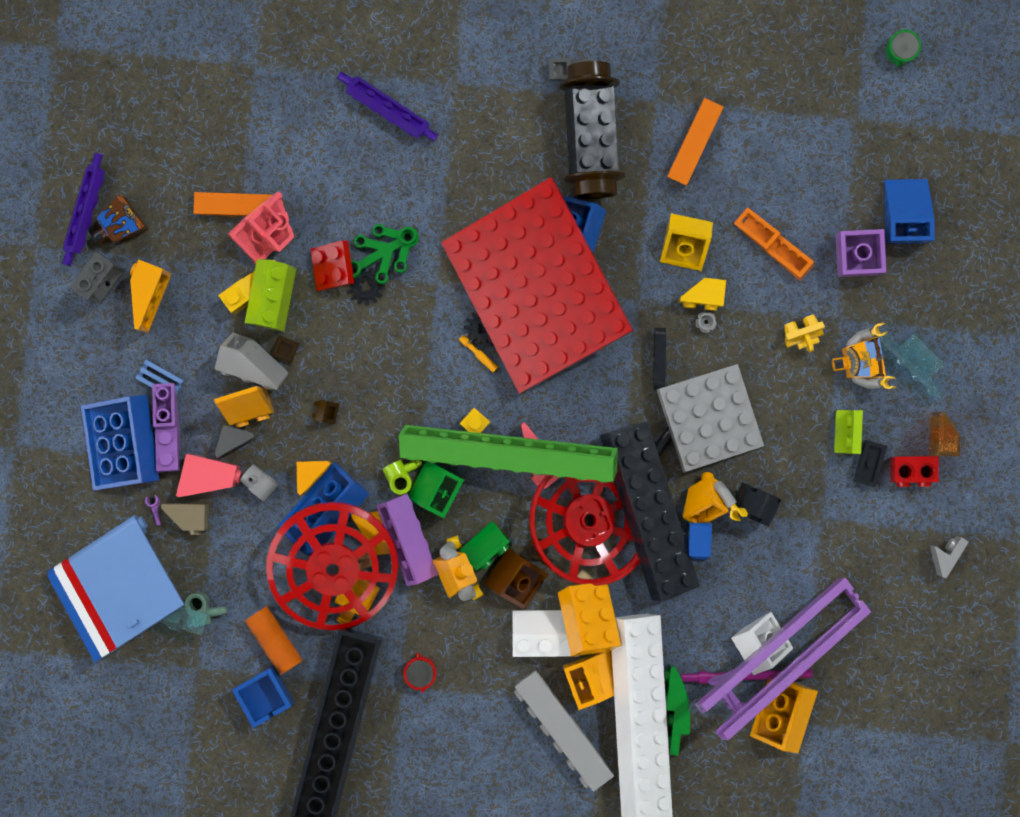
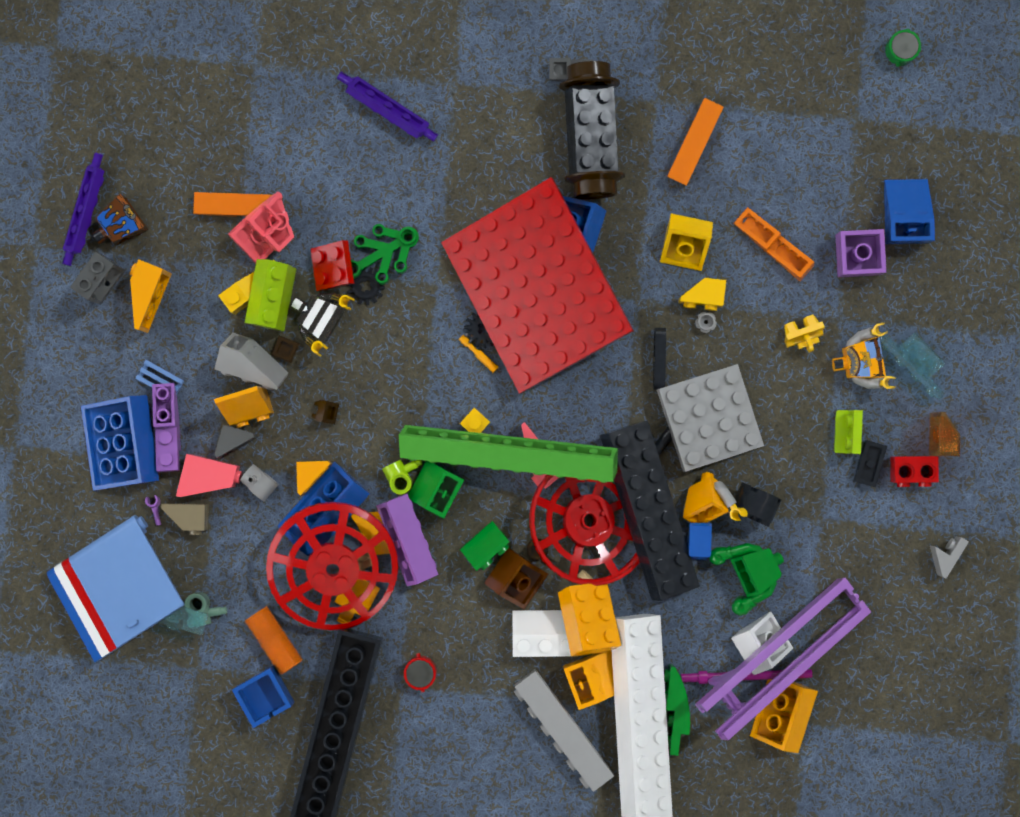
(320, 317): none -> torso
(456, 572): light orange torso -> none
(755, 569): none -> green torso

